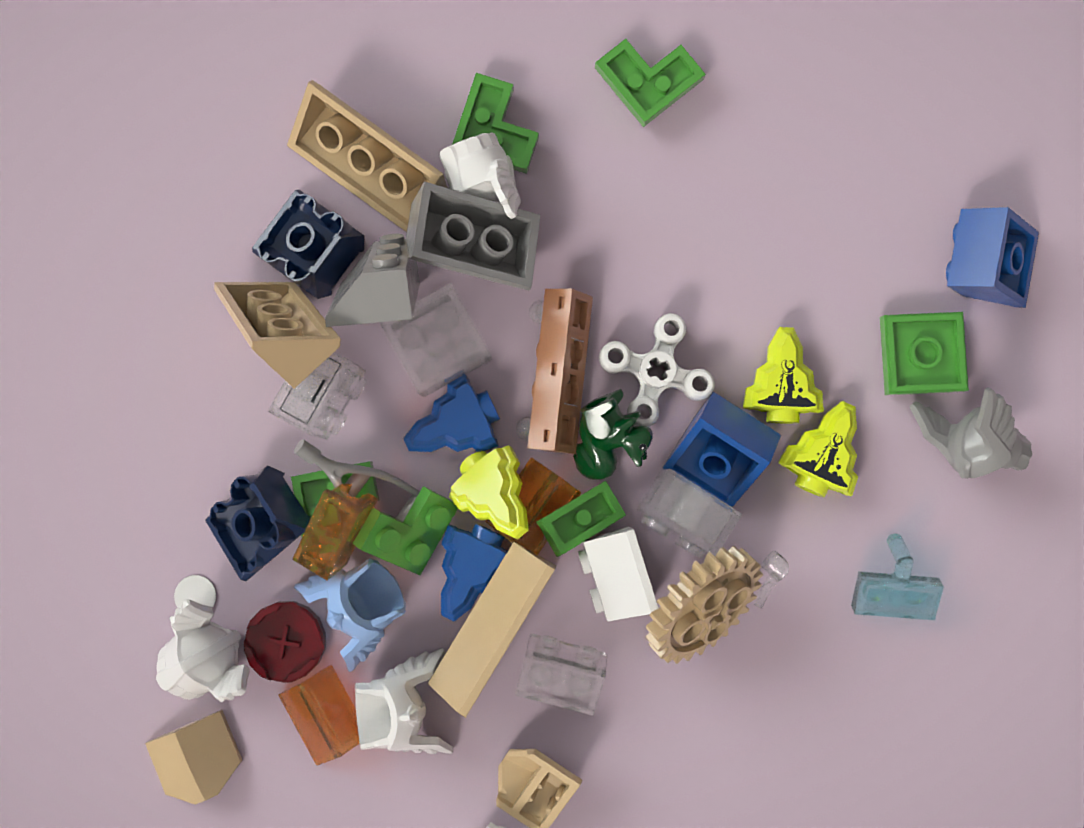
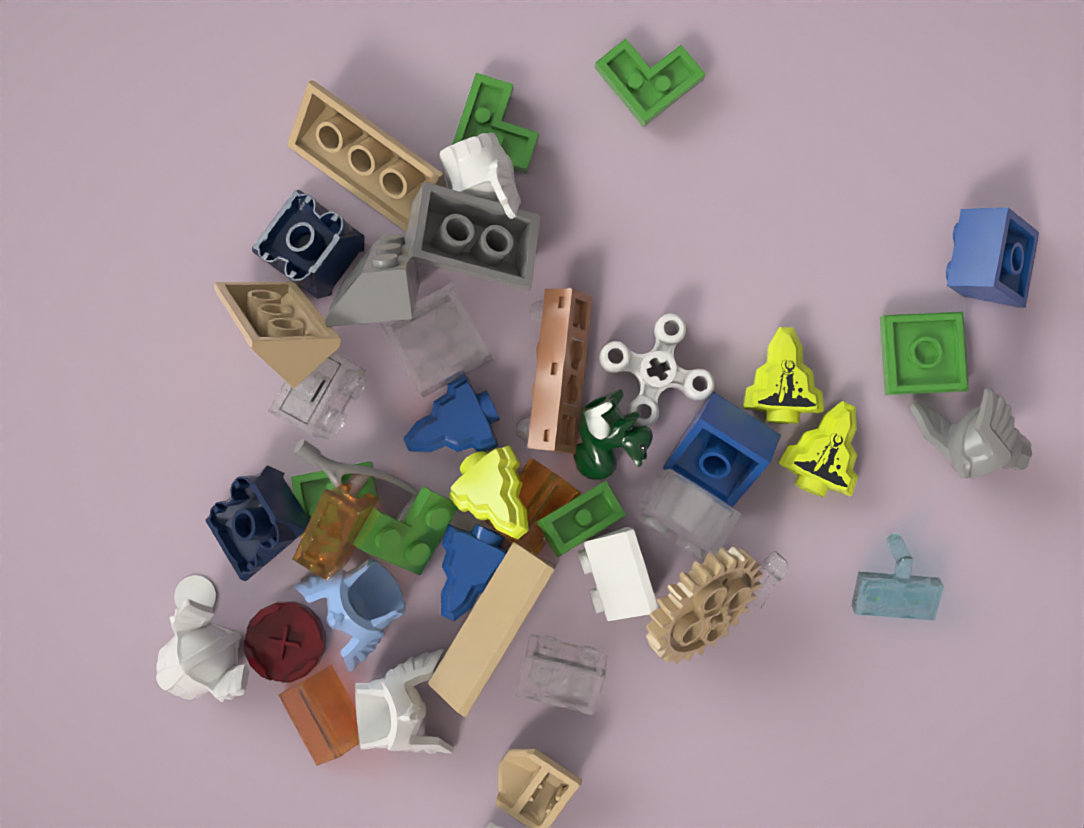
(195, 758): tan slope -> none

